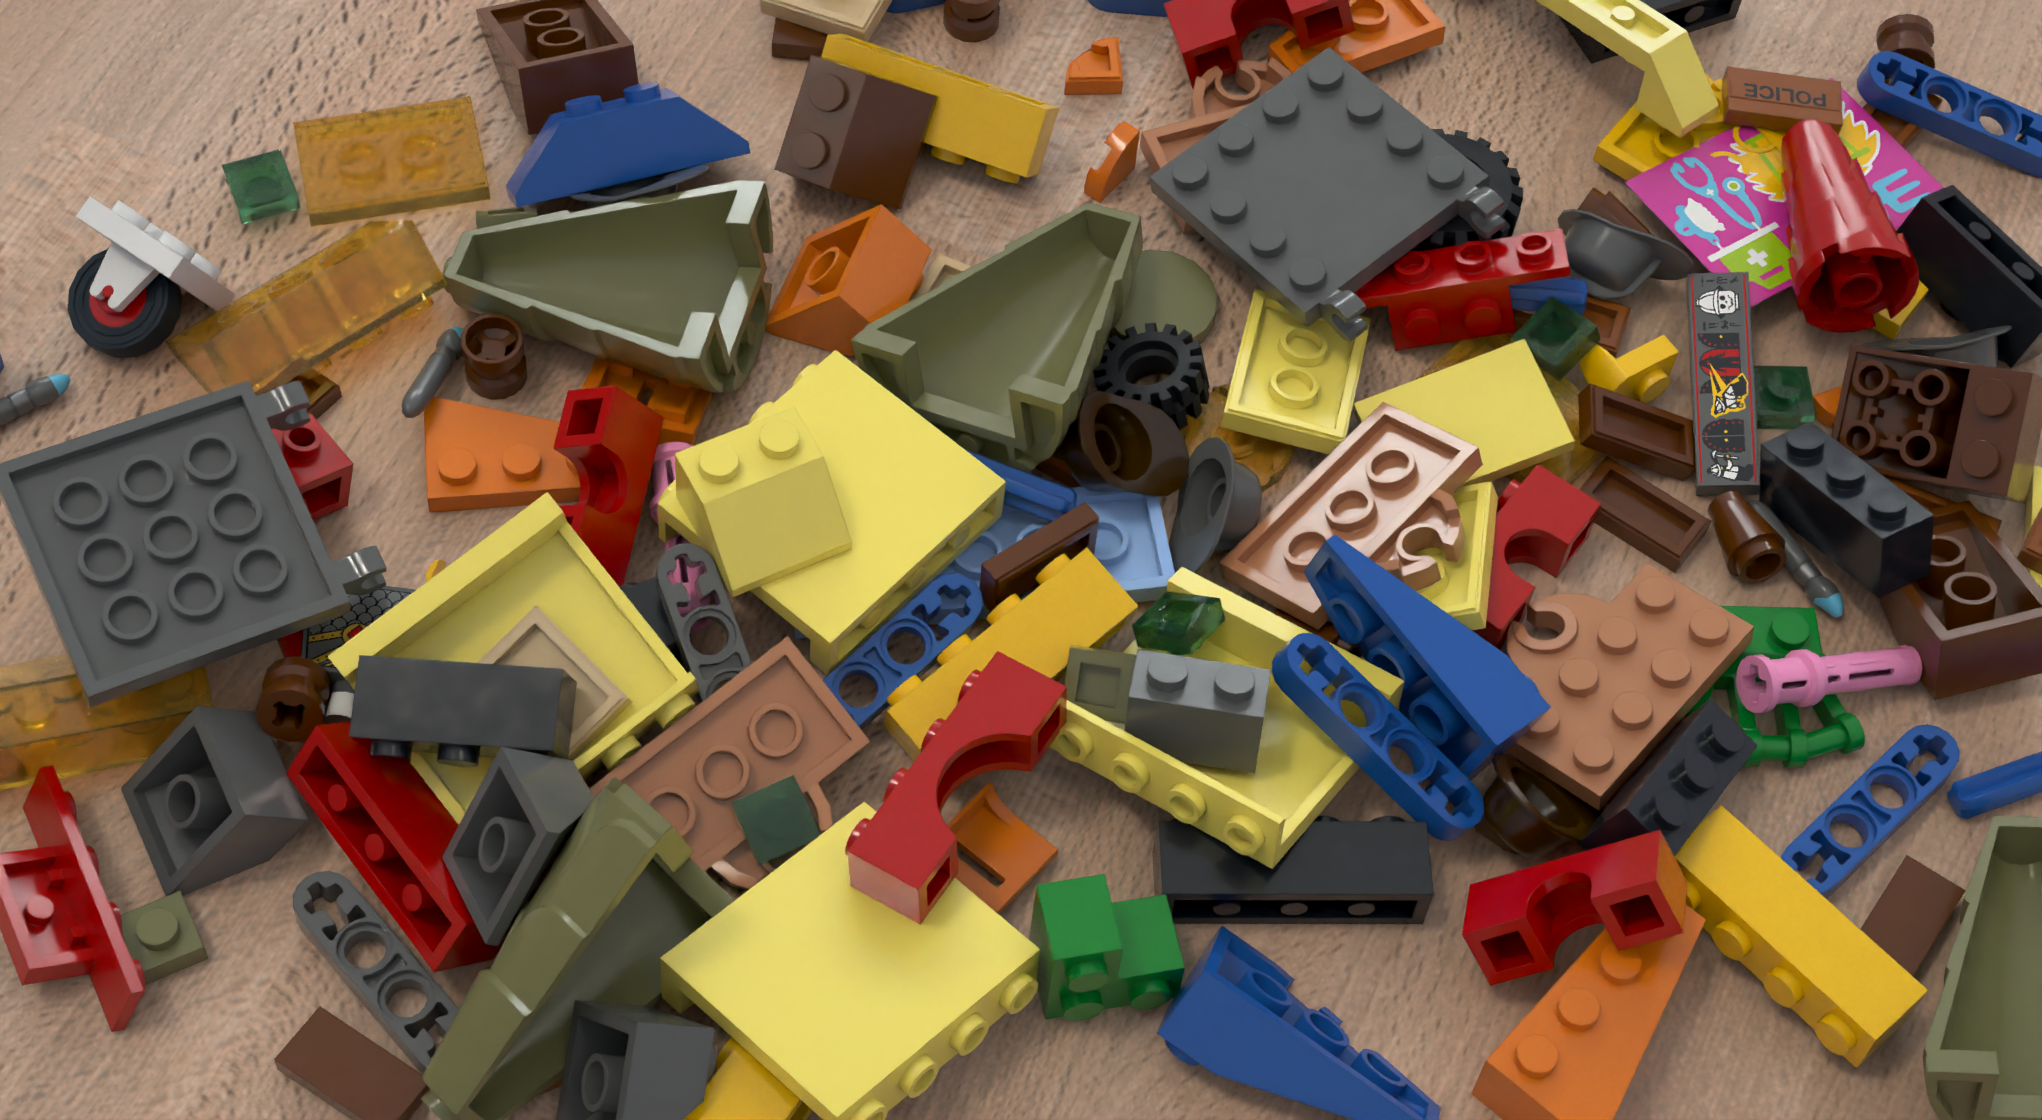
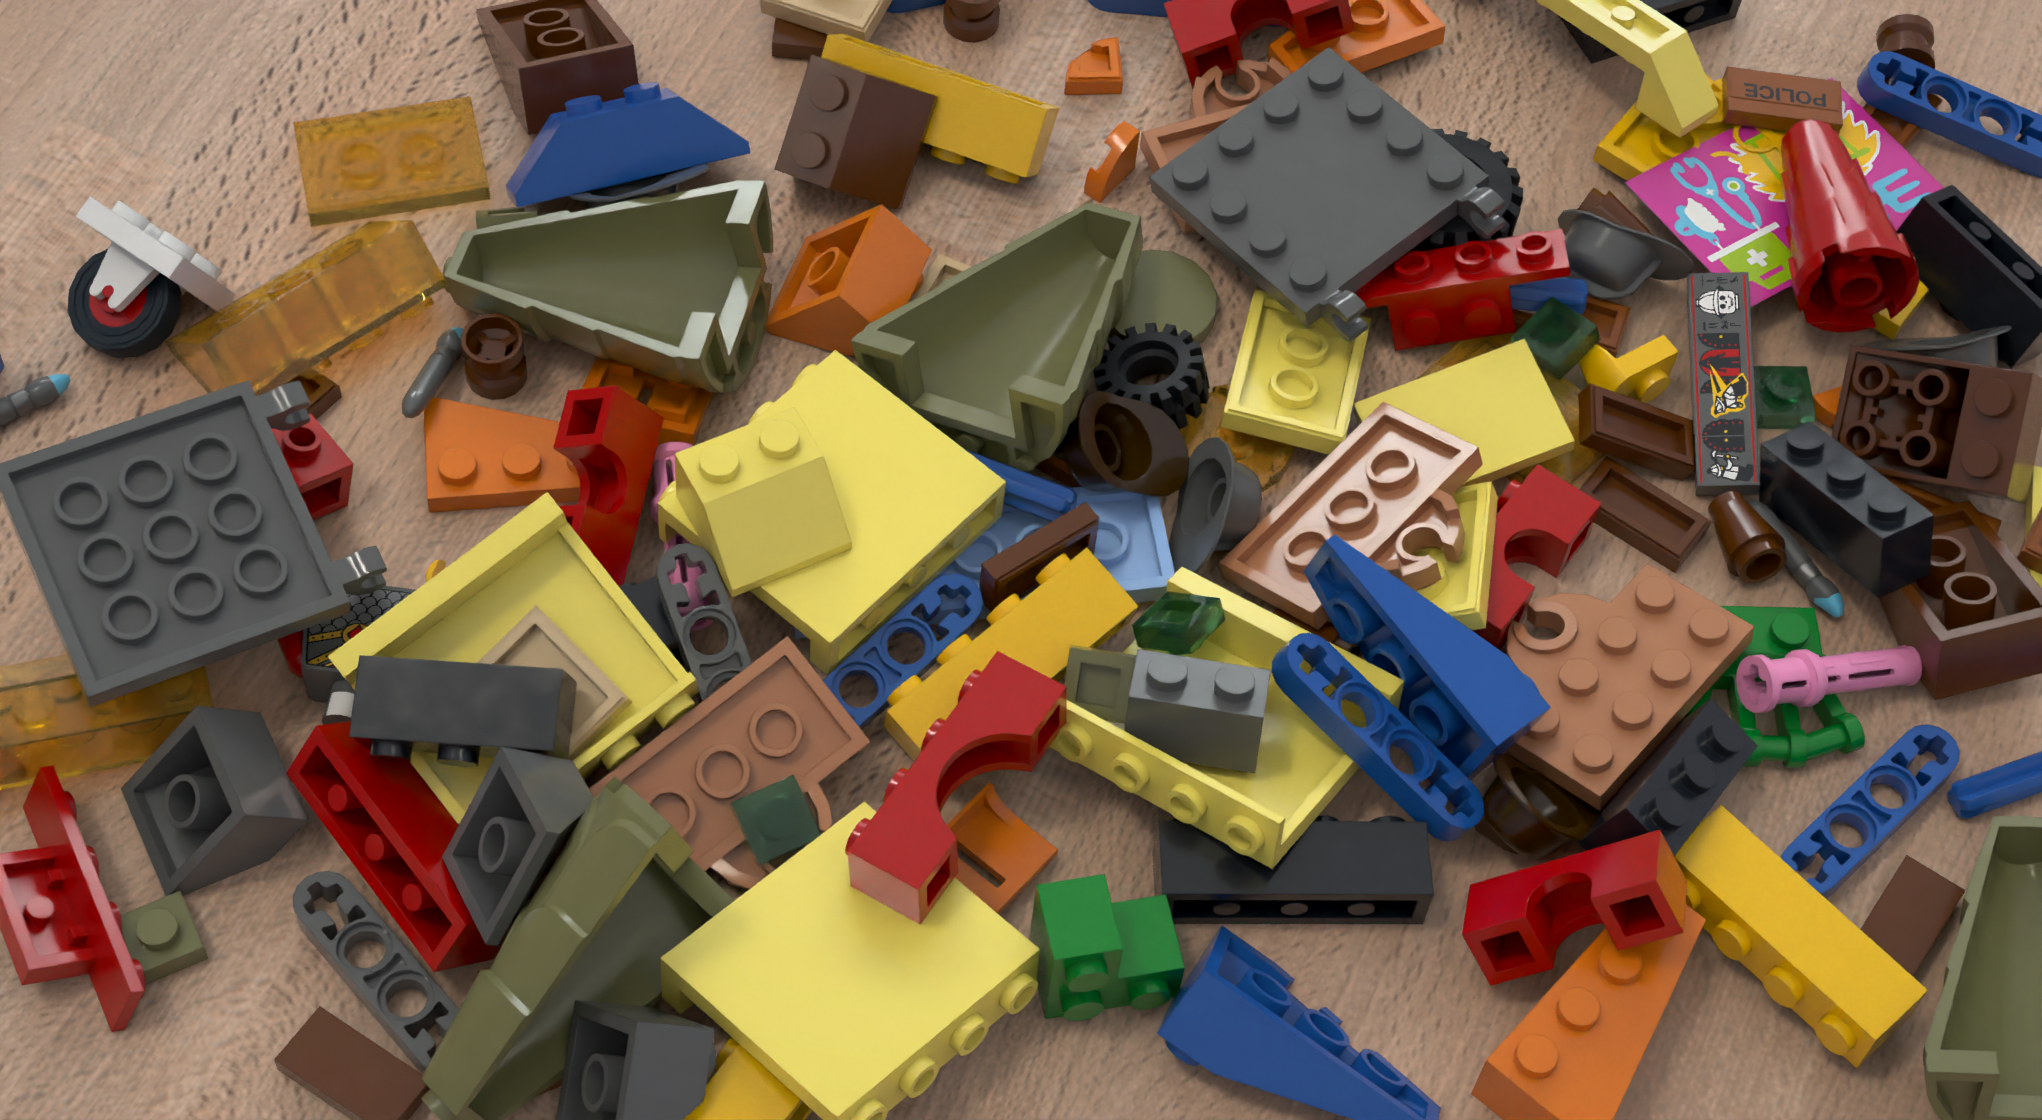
(261, 186): clear green plate -> none
(293, 698): reddish brown wheel -> none

